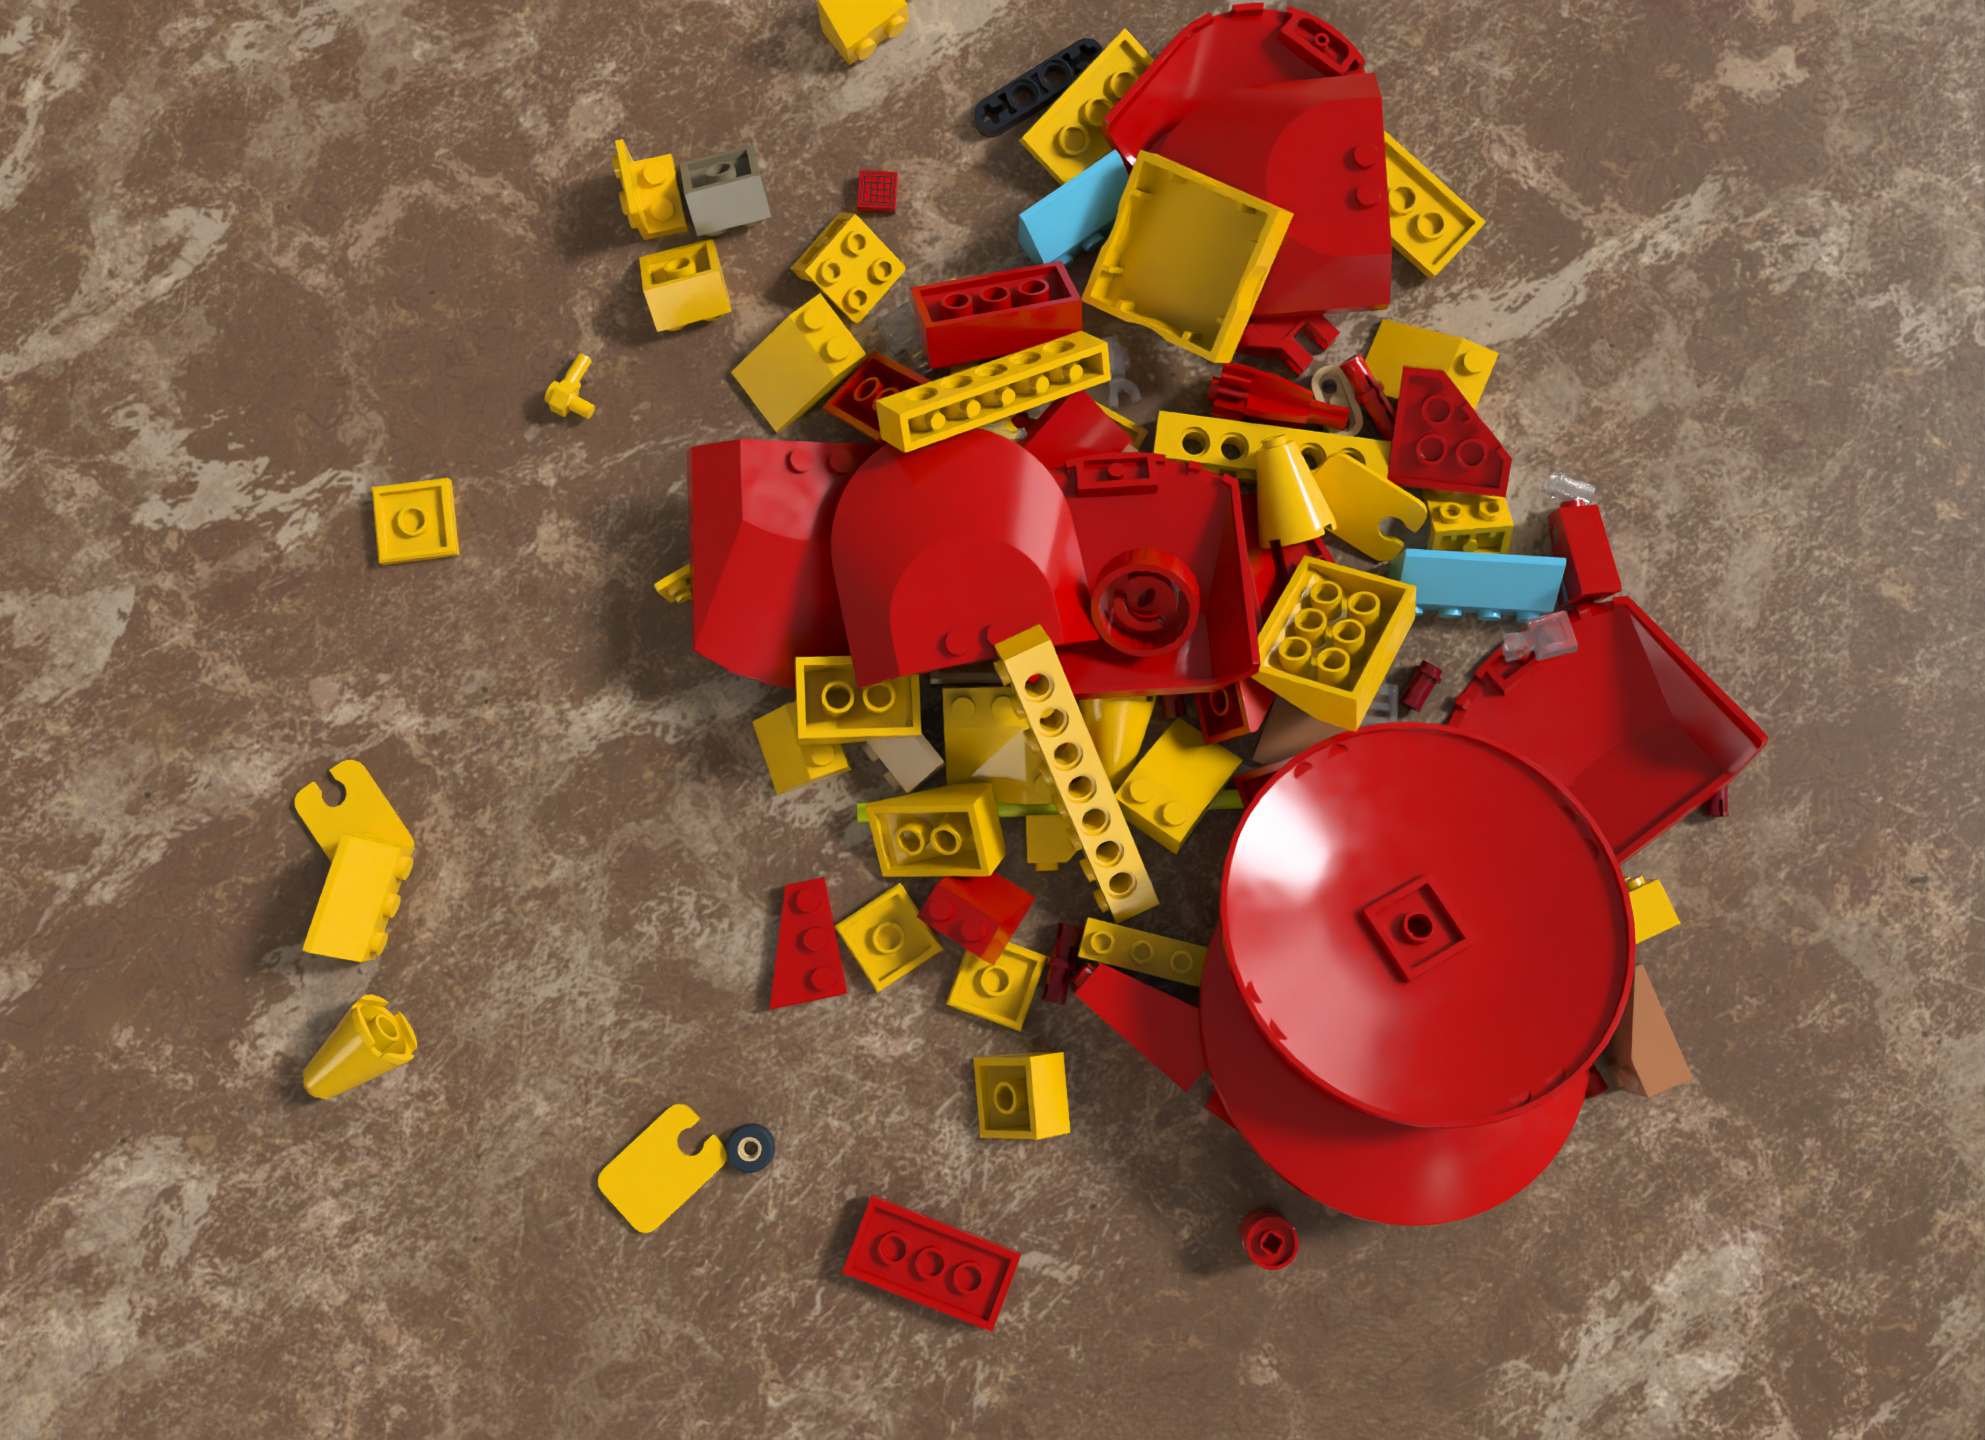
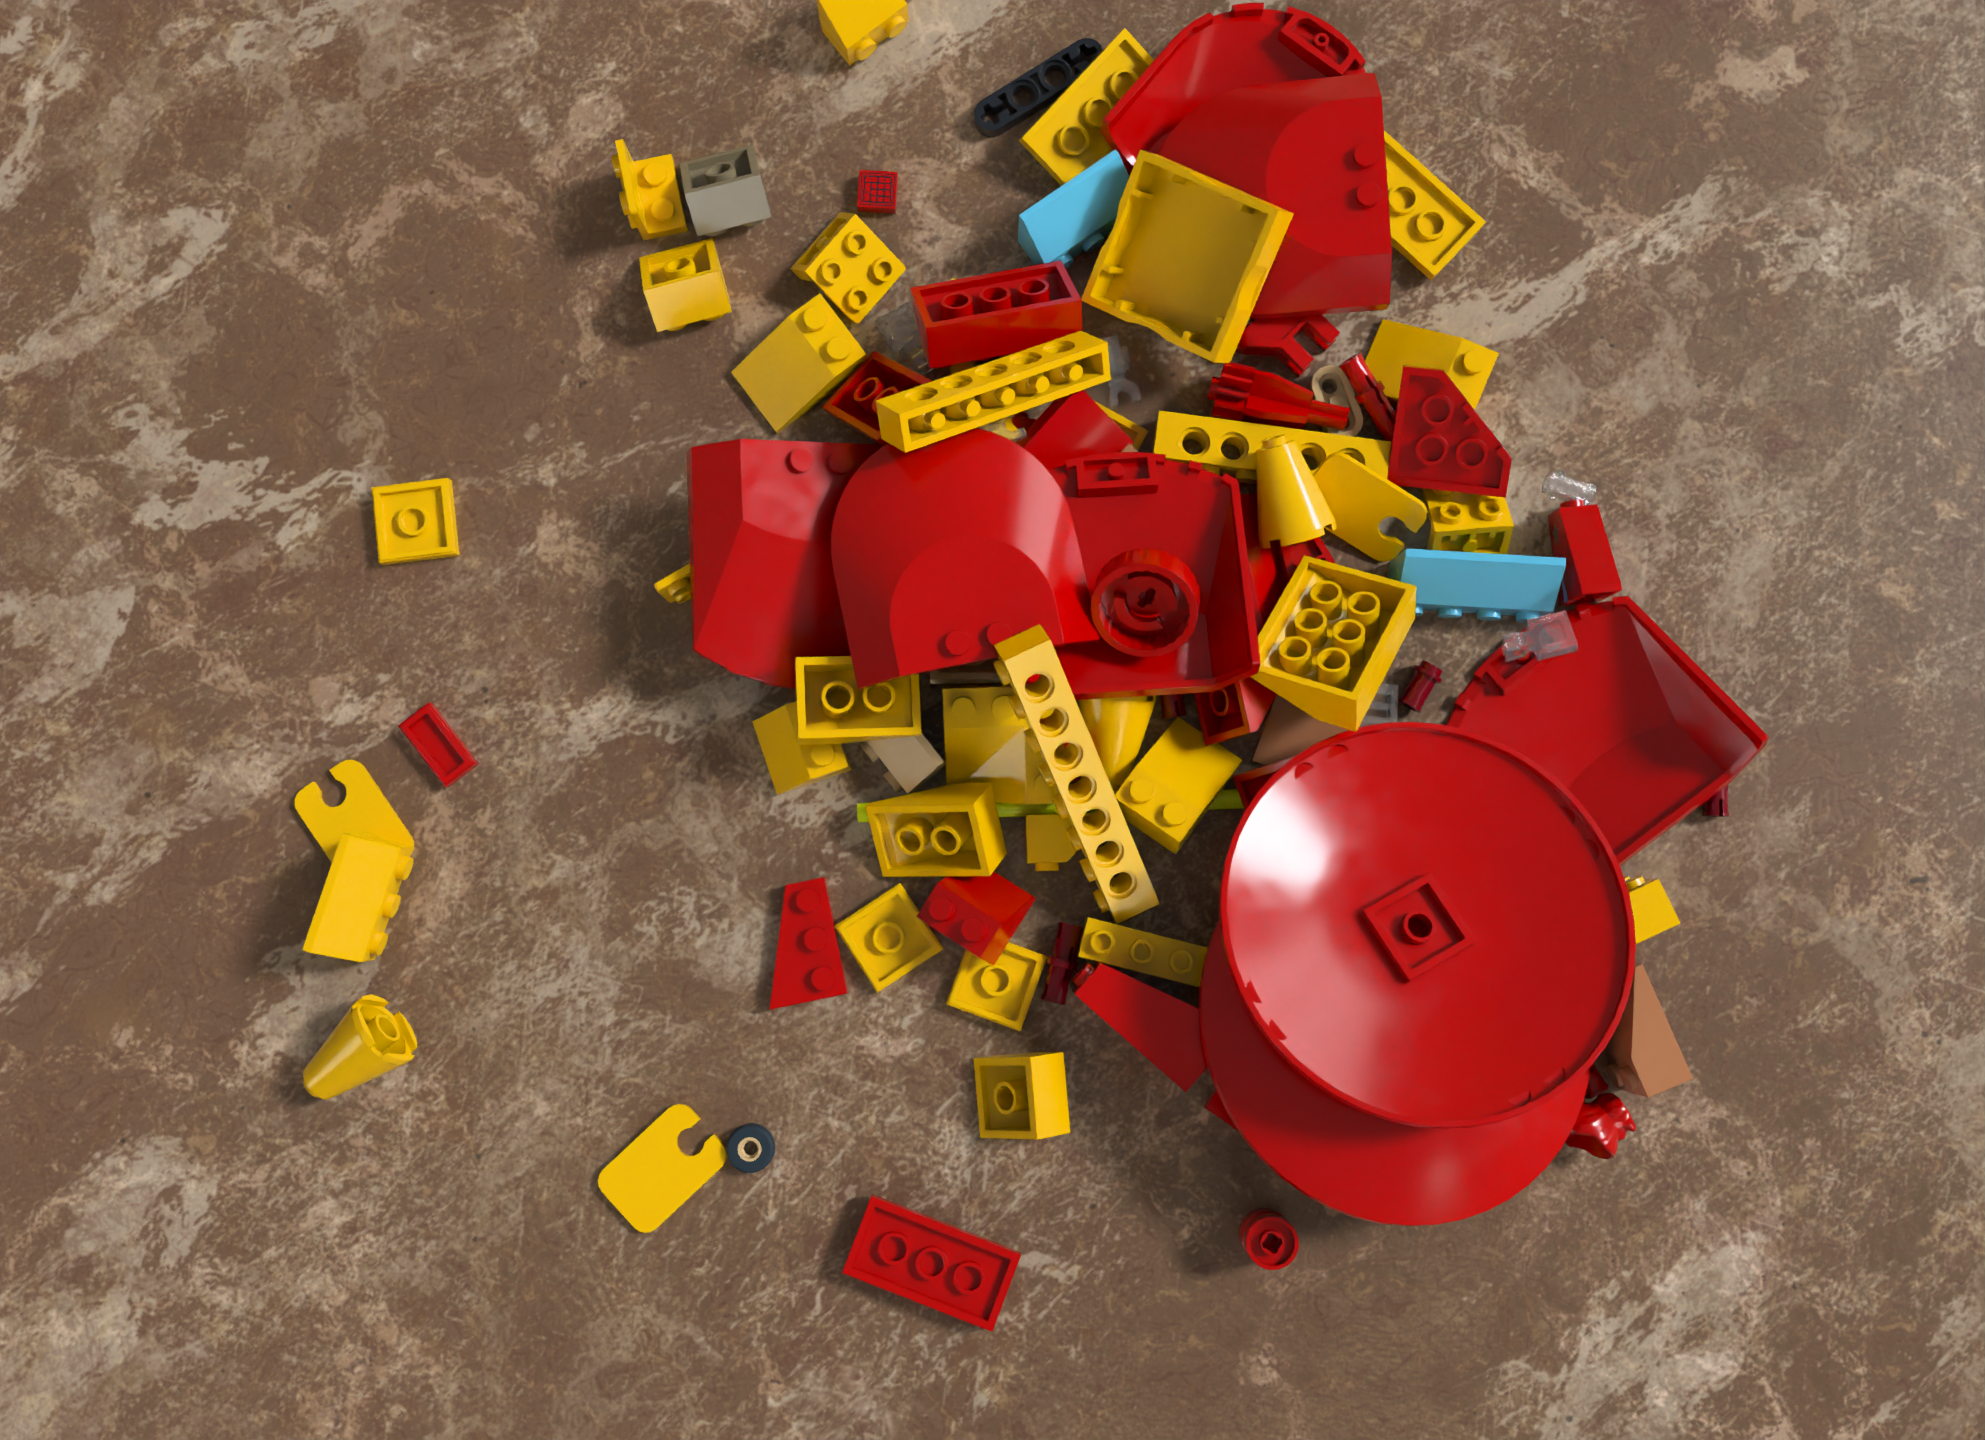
(438, 745): none -> red tile
(564, 395): yellow piece -> none
(1601, 1126): none -> red hair

